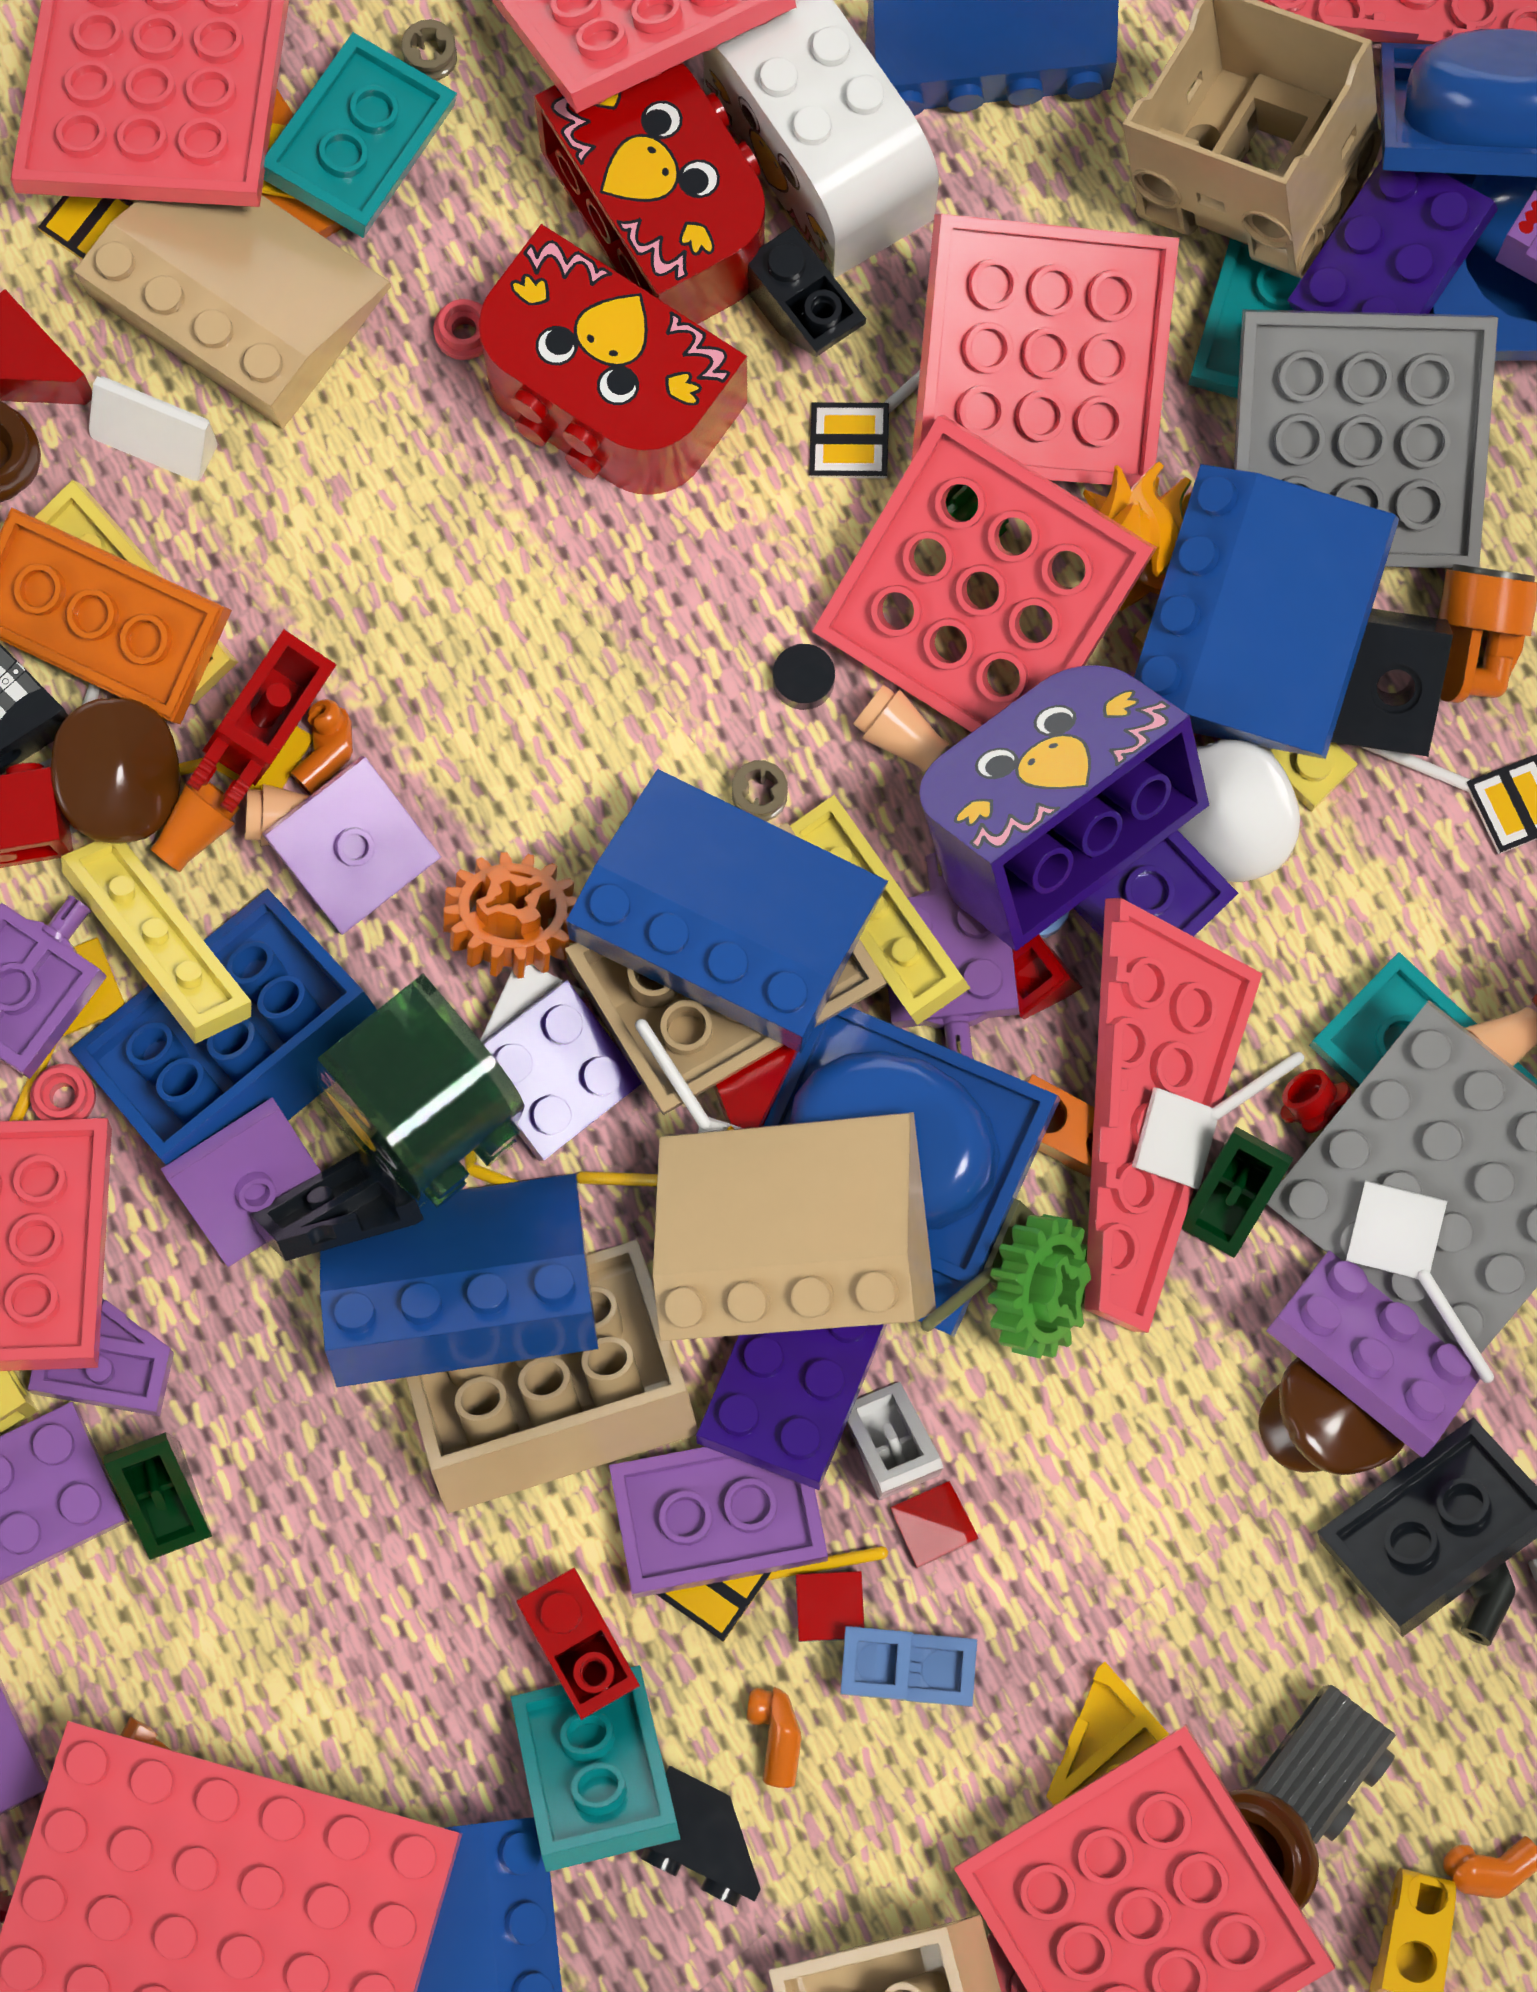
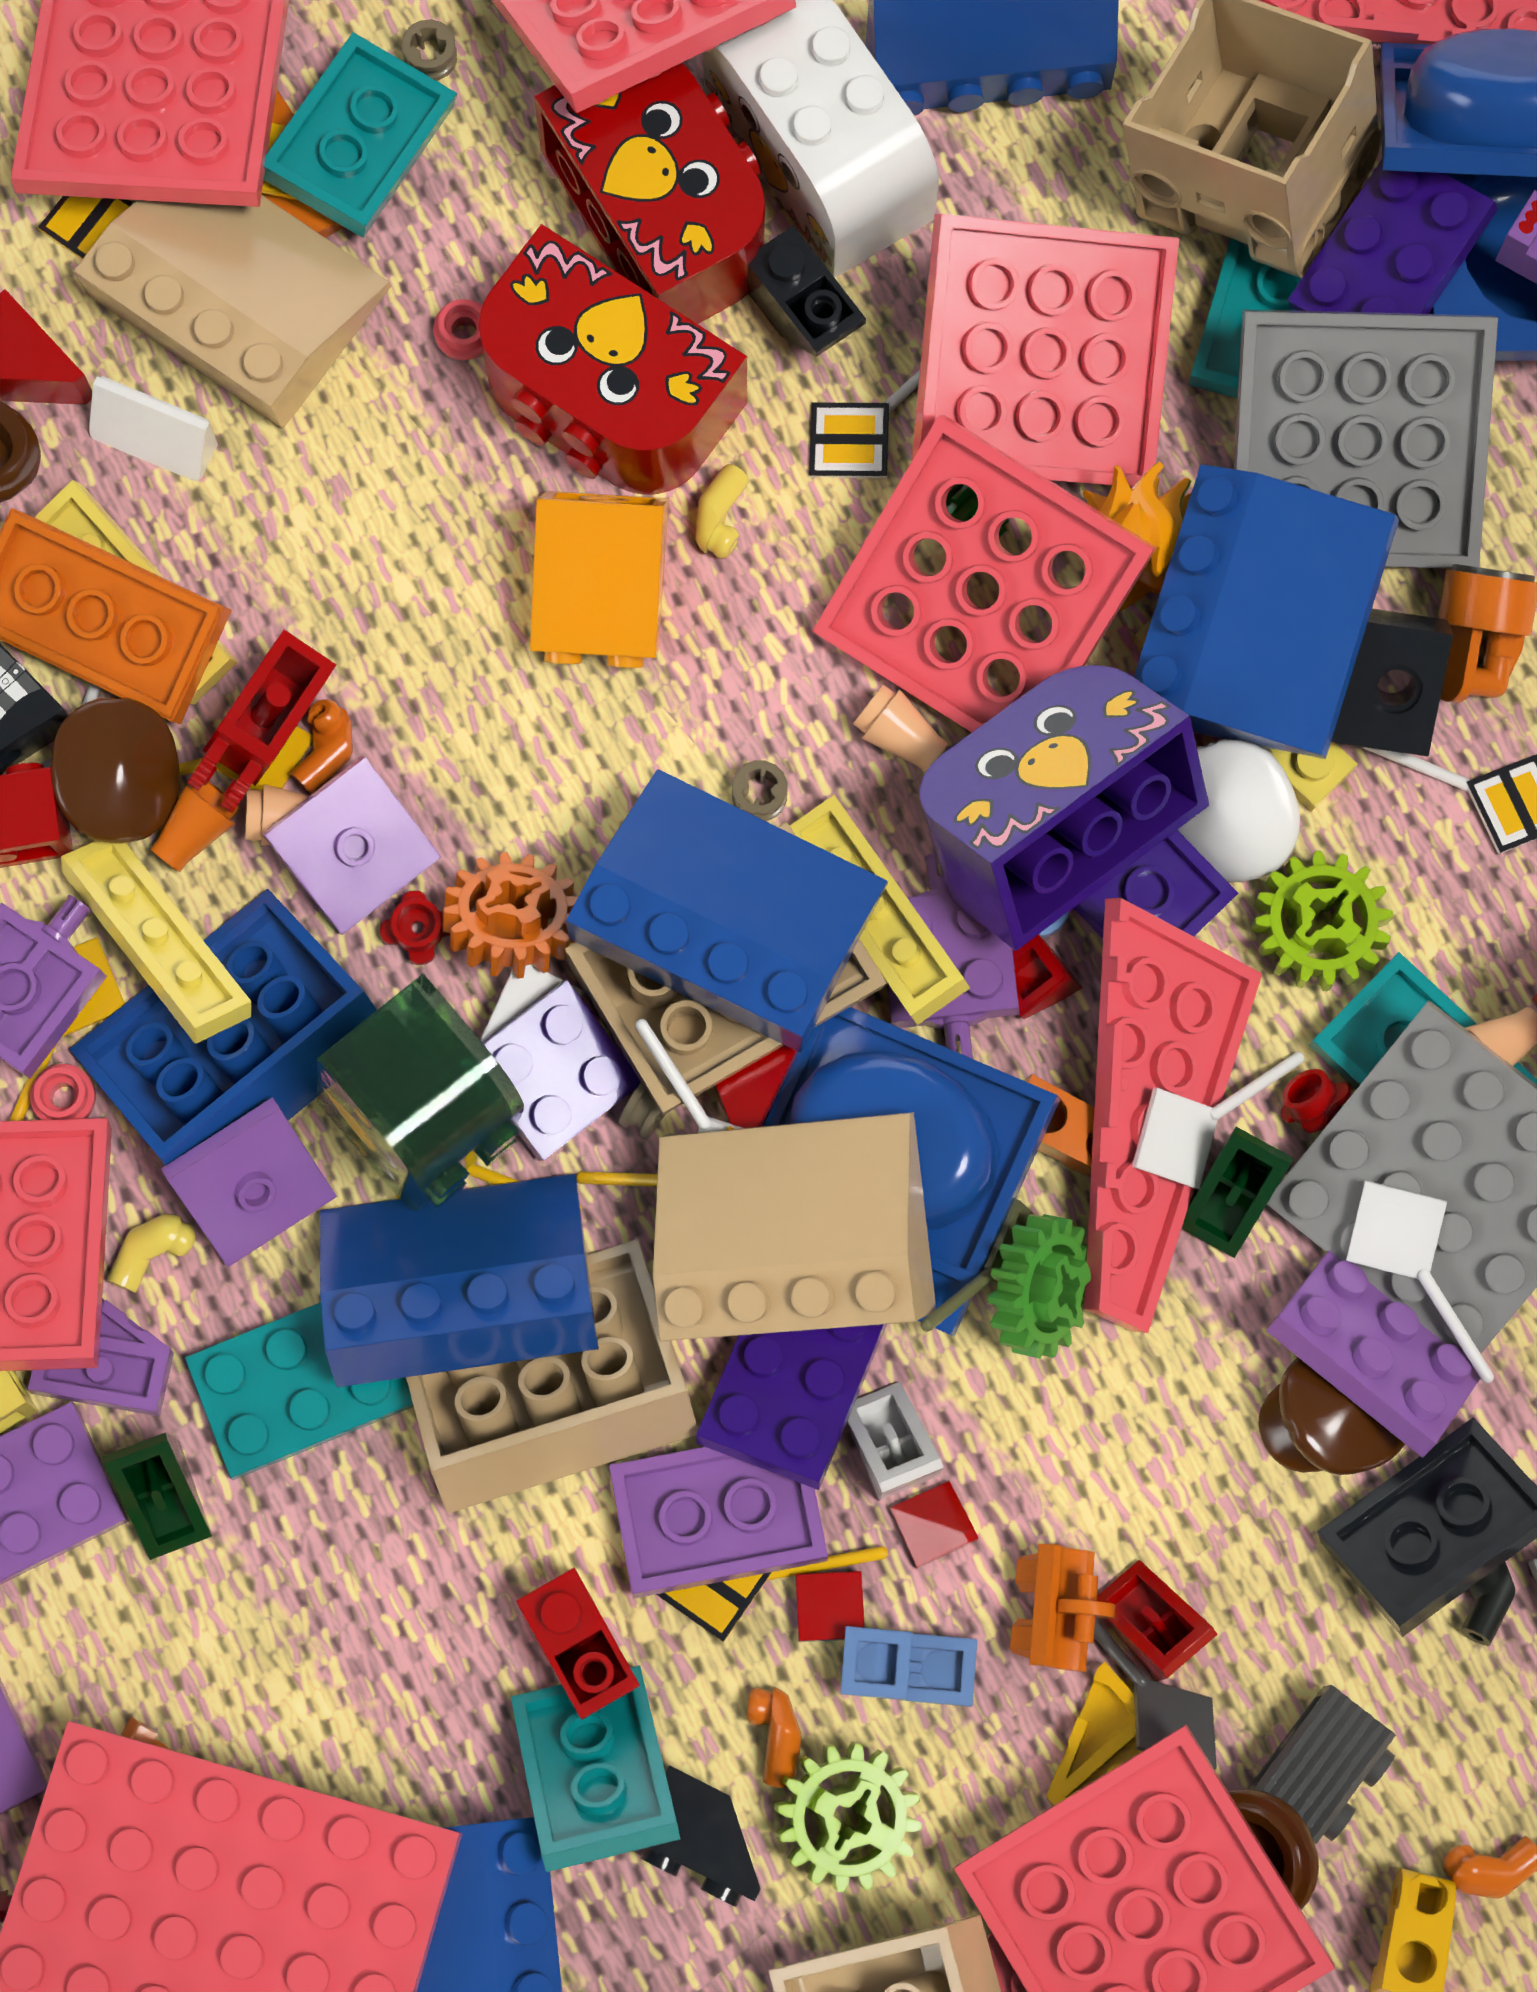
(146, 1242): none -> light yellow arm
(277, 1395): none -> teal plate
(336, 1208): black wing -> none
(398, 929): none -> red plate
(598, 577): none -> light orange slope
(641, 1112): none -> dark tan bush
(712, 512): none -> light yellow arm
(803, 676): black tile -> none
(835, 1846): none -> lime gear
(1062, 1607): none -> orange hips
(1155, 1621): none -> red slope
(1162, 1707): none -> dark grey piece
(1339, 938): none -> lime gear

